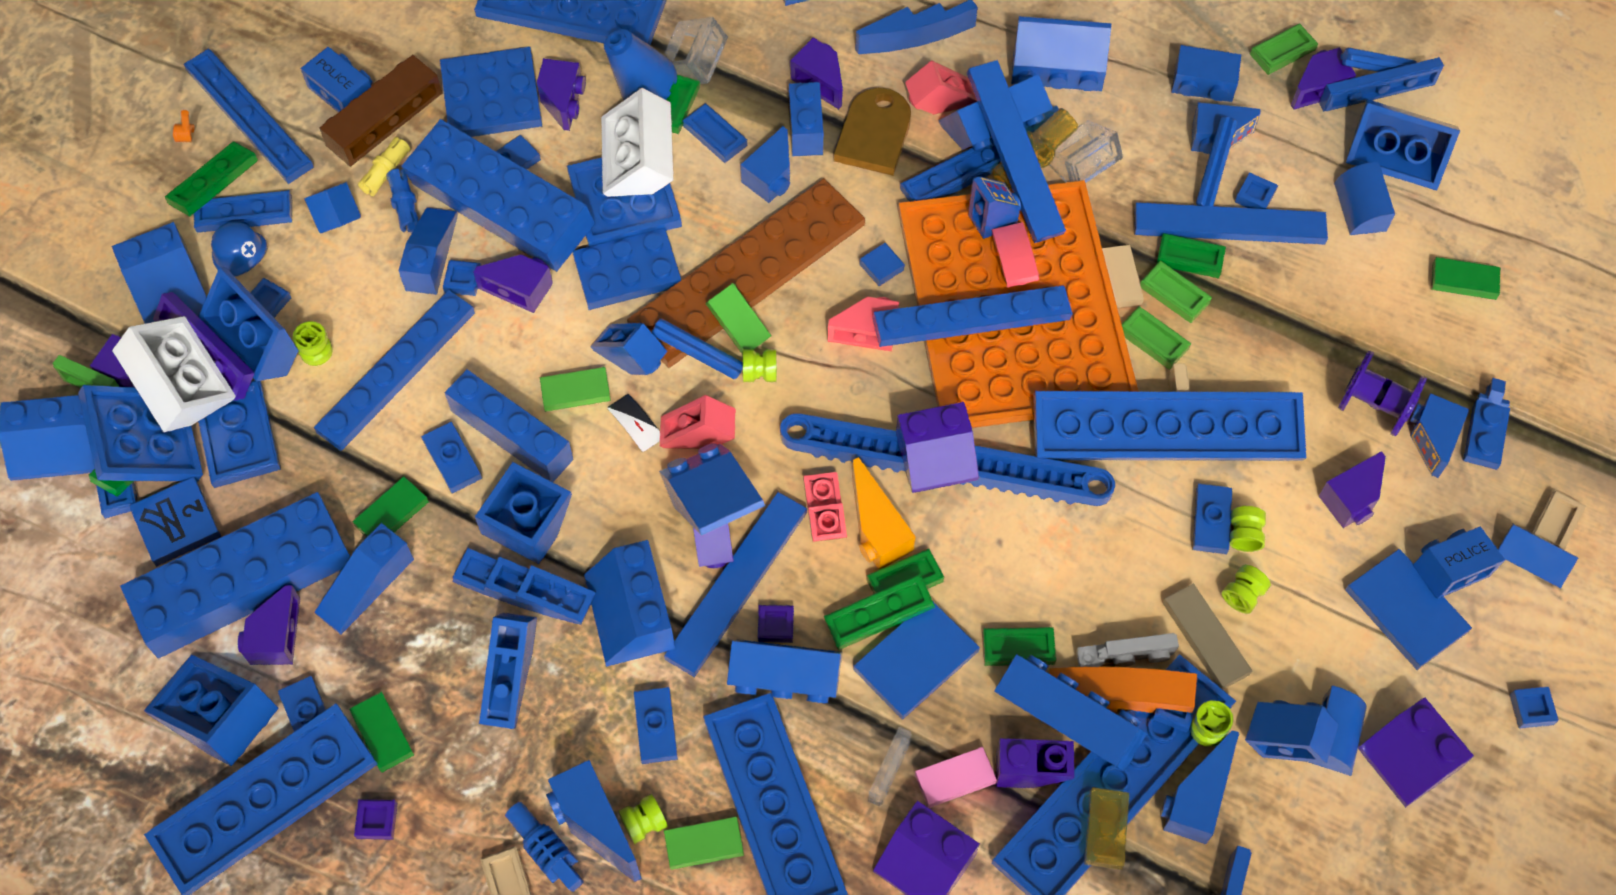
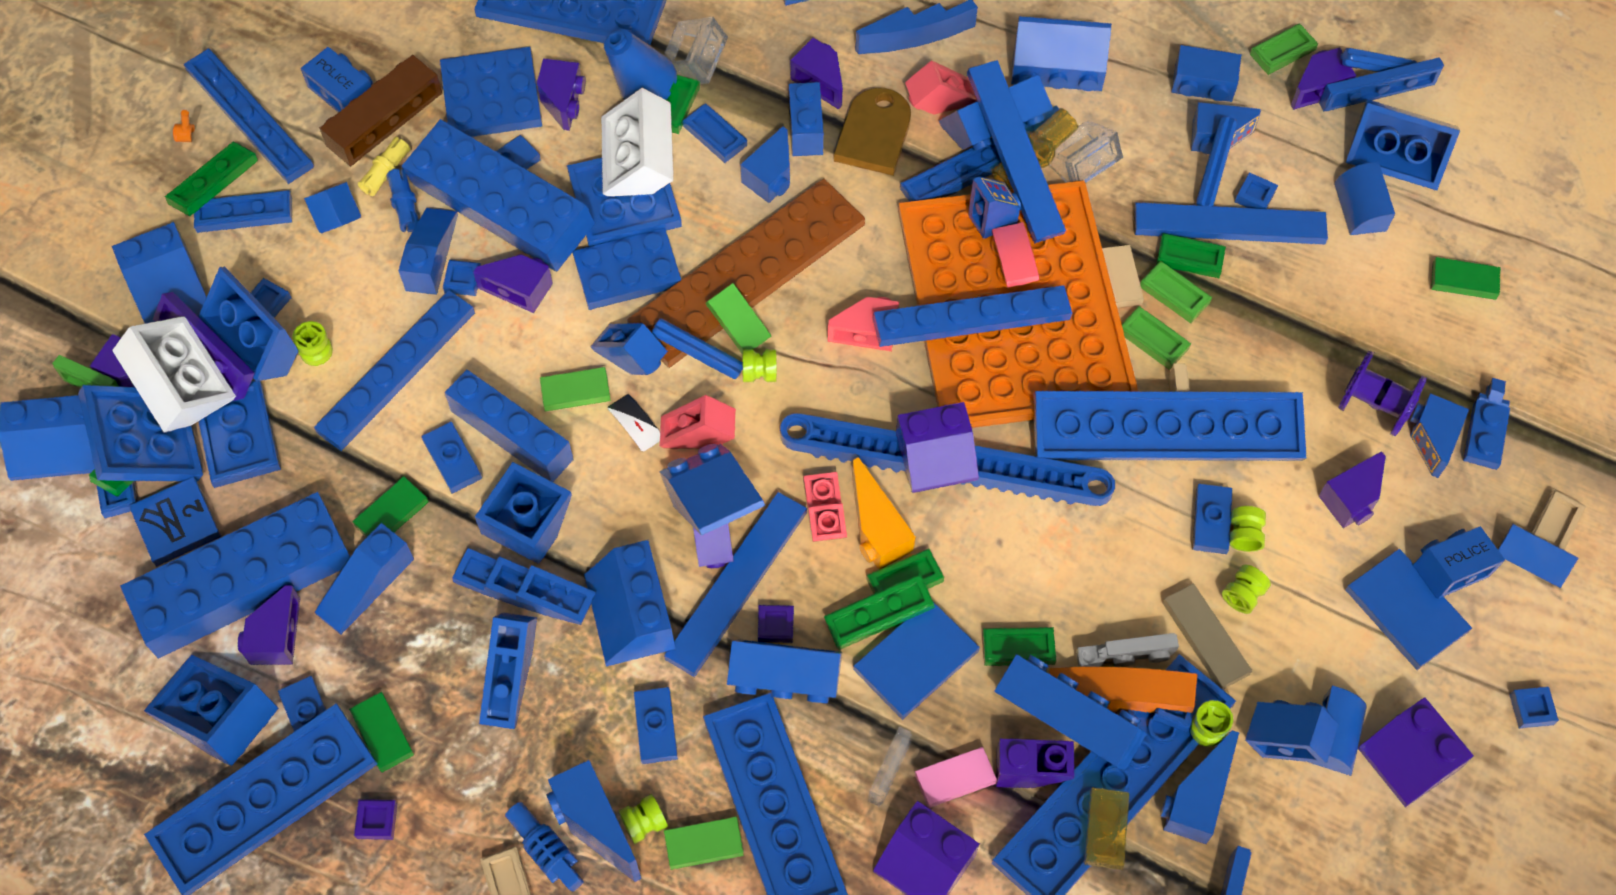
(237, 248): blue helmet -> none
(882, 264): blue tile -> none

